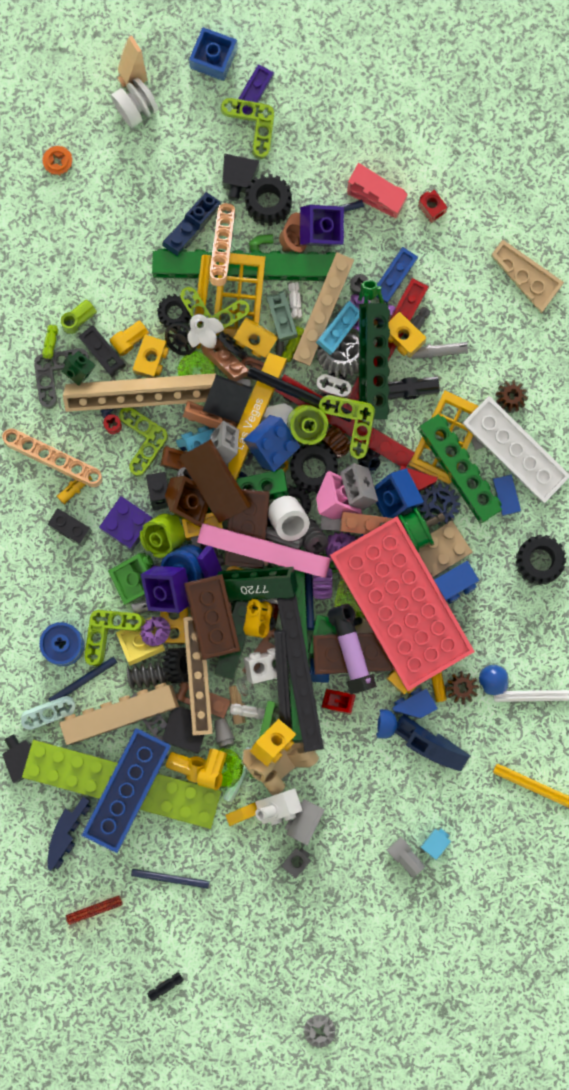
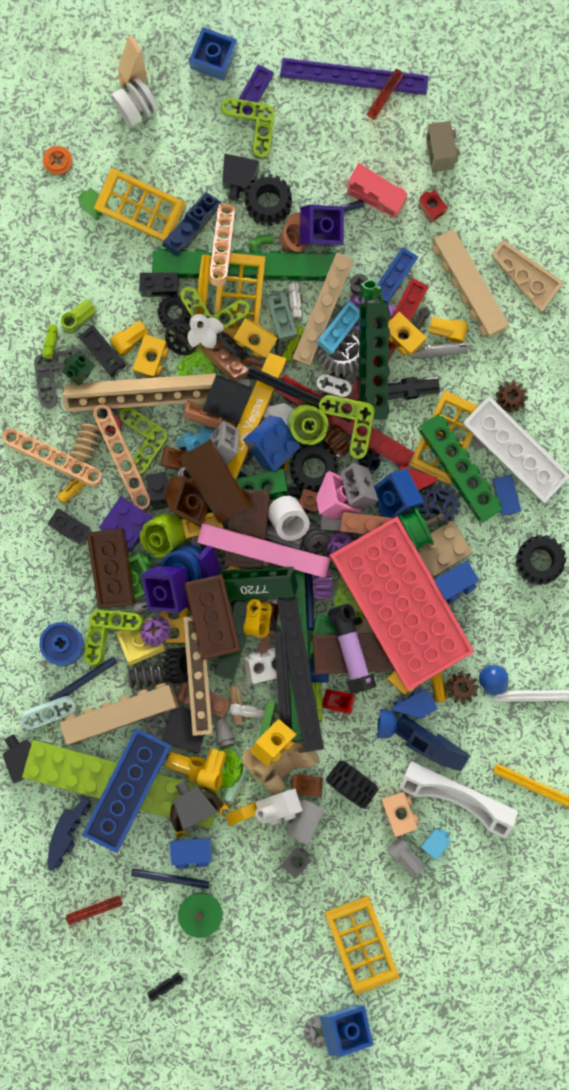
(85, 443): none -> tan piece
(87, 202): none -> bright green brick
(107, 190): none -> yellow piece
(111, 568): none -> reddish brown tile
(119, 458): none -> light nougat beam
(158, 284): none -> black brick
(191, 852): none -> blue brick
(193, 807): none -> dark grey torso
(200, 915): none -> green wheel
(307, 785): none -> dark orange bracket
(308, 501): none -> dark orange bracket
(318, 699): none -> lime axle
(346, 1030): none -> blue brick
(351, 76): none -> dark purple tile
(352, 784): none -> black tyre
(375, 980): none -> yellow piece
(385, 94): none -> clear red axle
(404, 825): none -> light nougat brick
(442, 146): none -> dark tan brick
(452, 330): none -> yellow piece
(470, 284): none -> tan brick
(491, 813): none -> white arch

